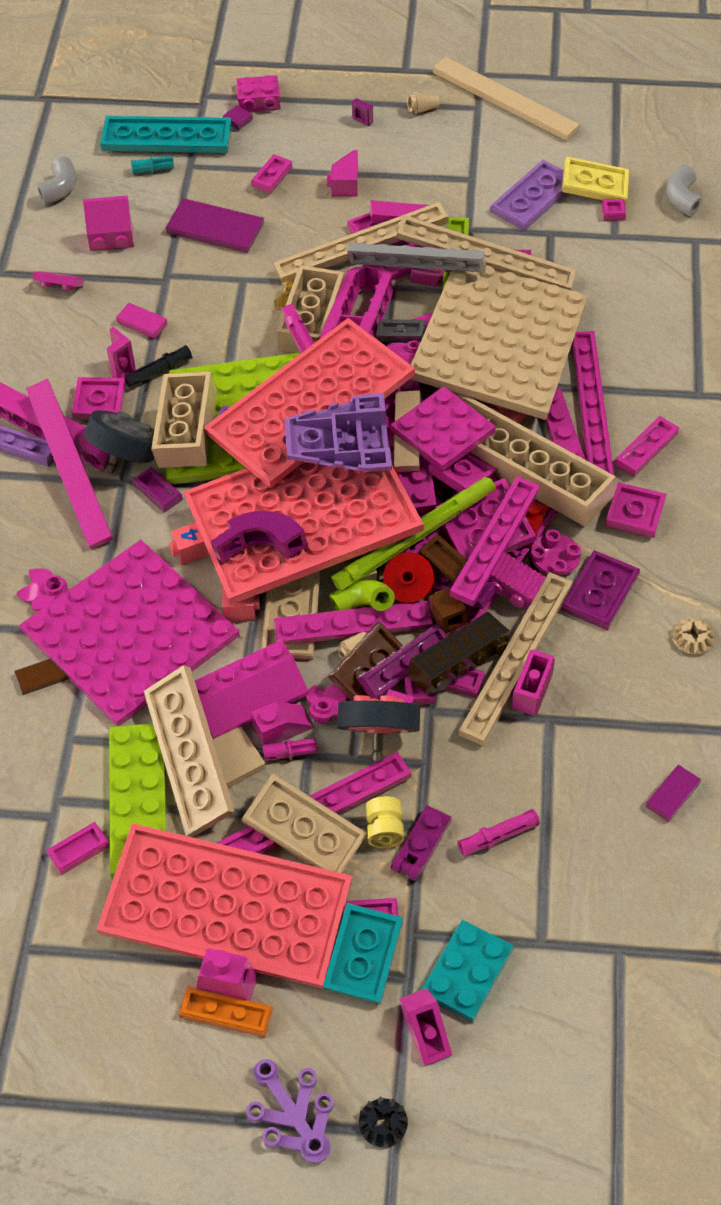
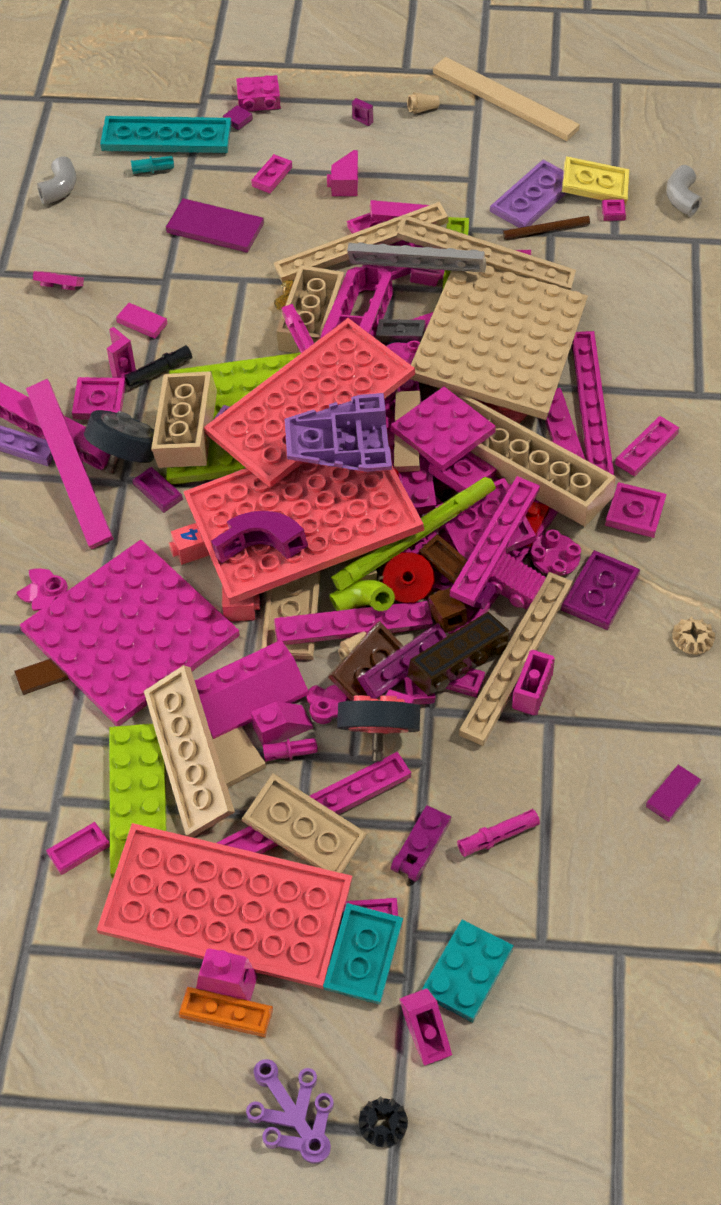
(108, 223): dark pink slope -> none
(384, 821): light yellow wheel -> none
(546, 227): none -> reddish brown bar

